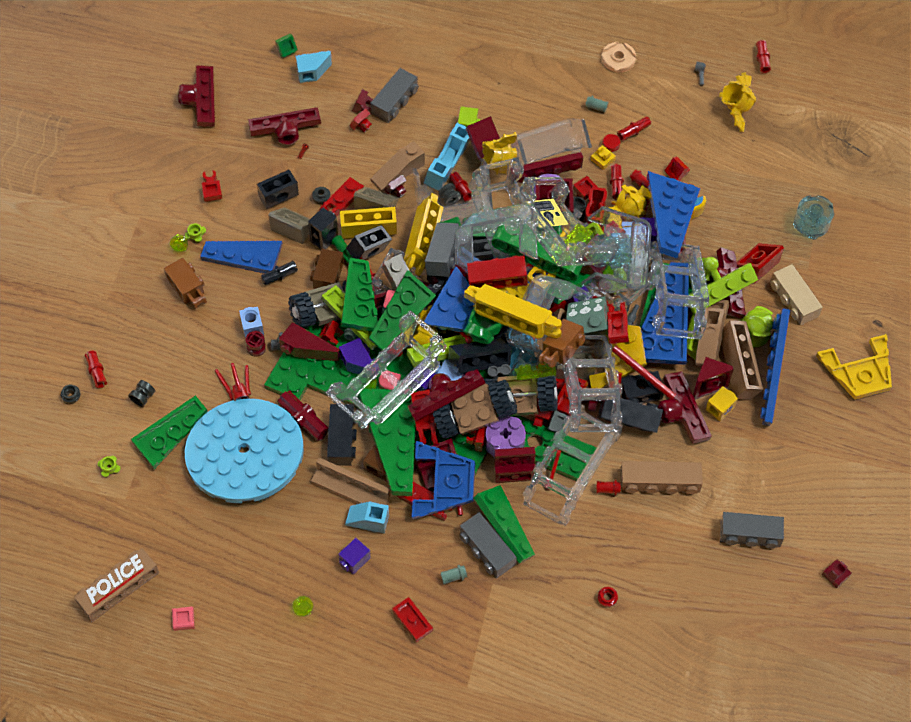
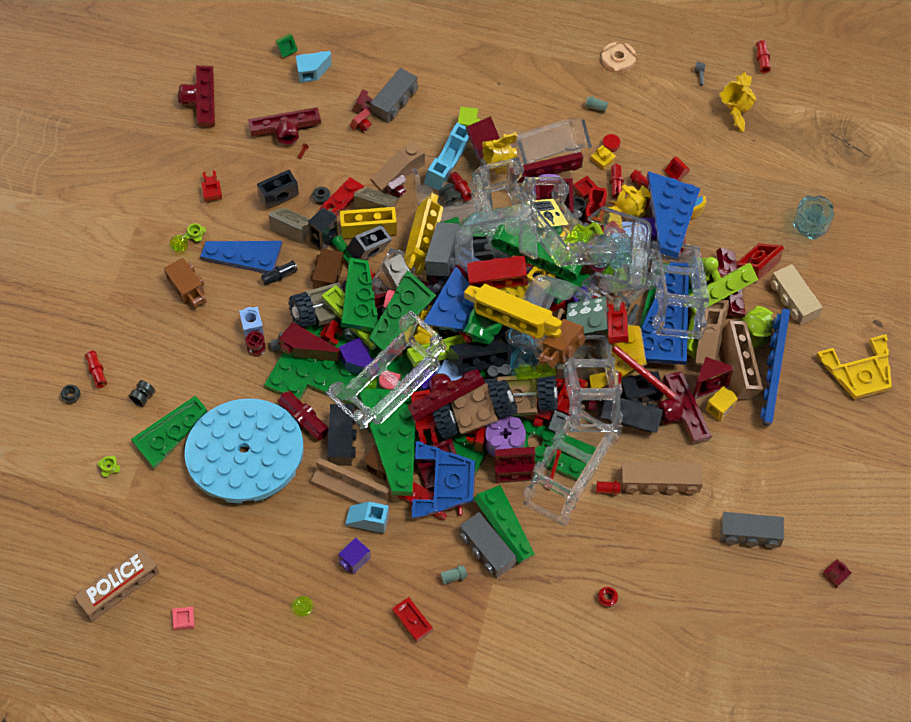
(239, 390): red plant -> none
(633, 128): red axle -> none

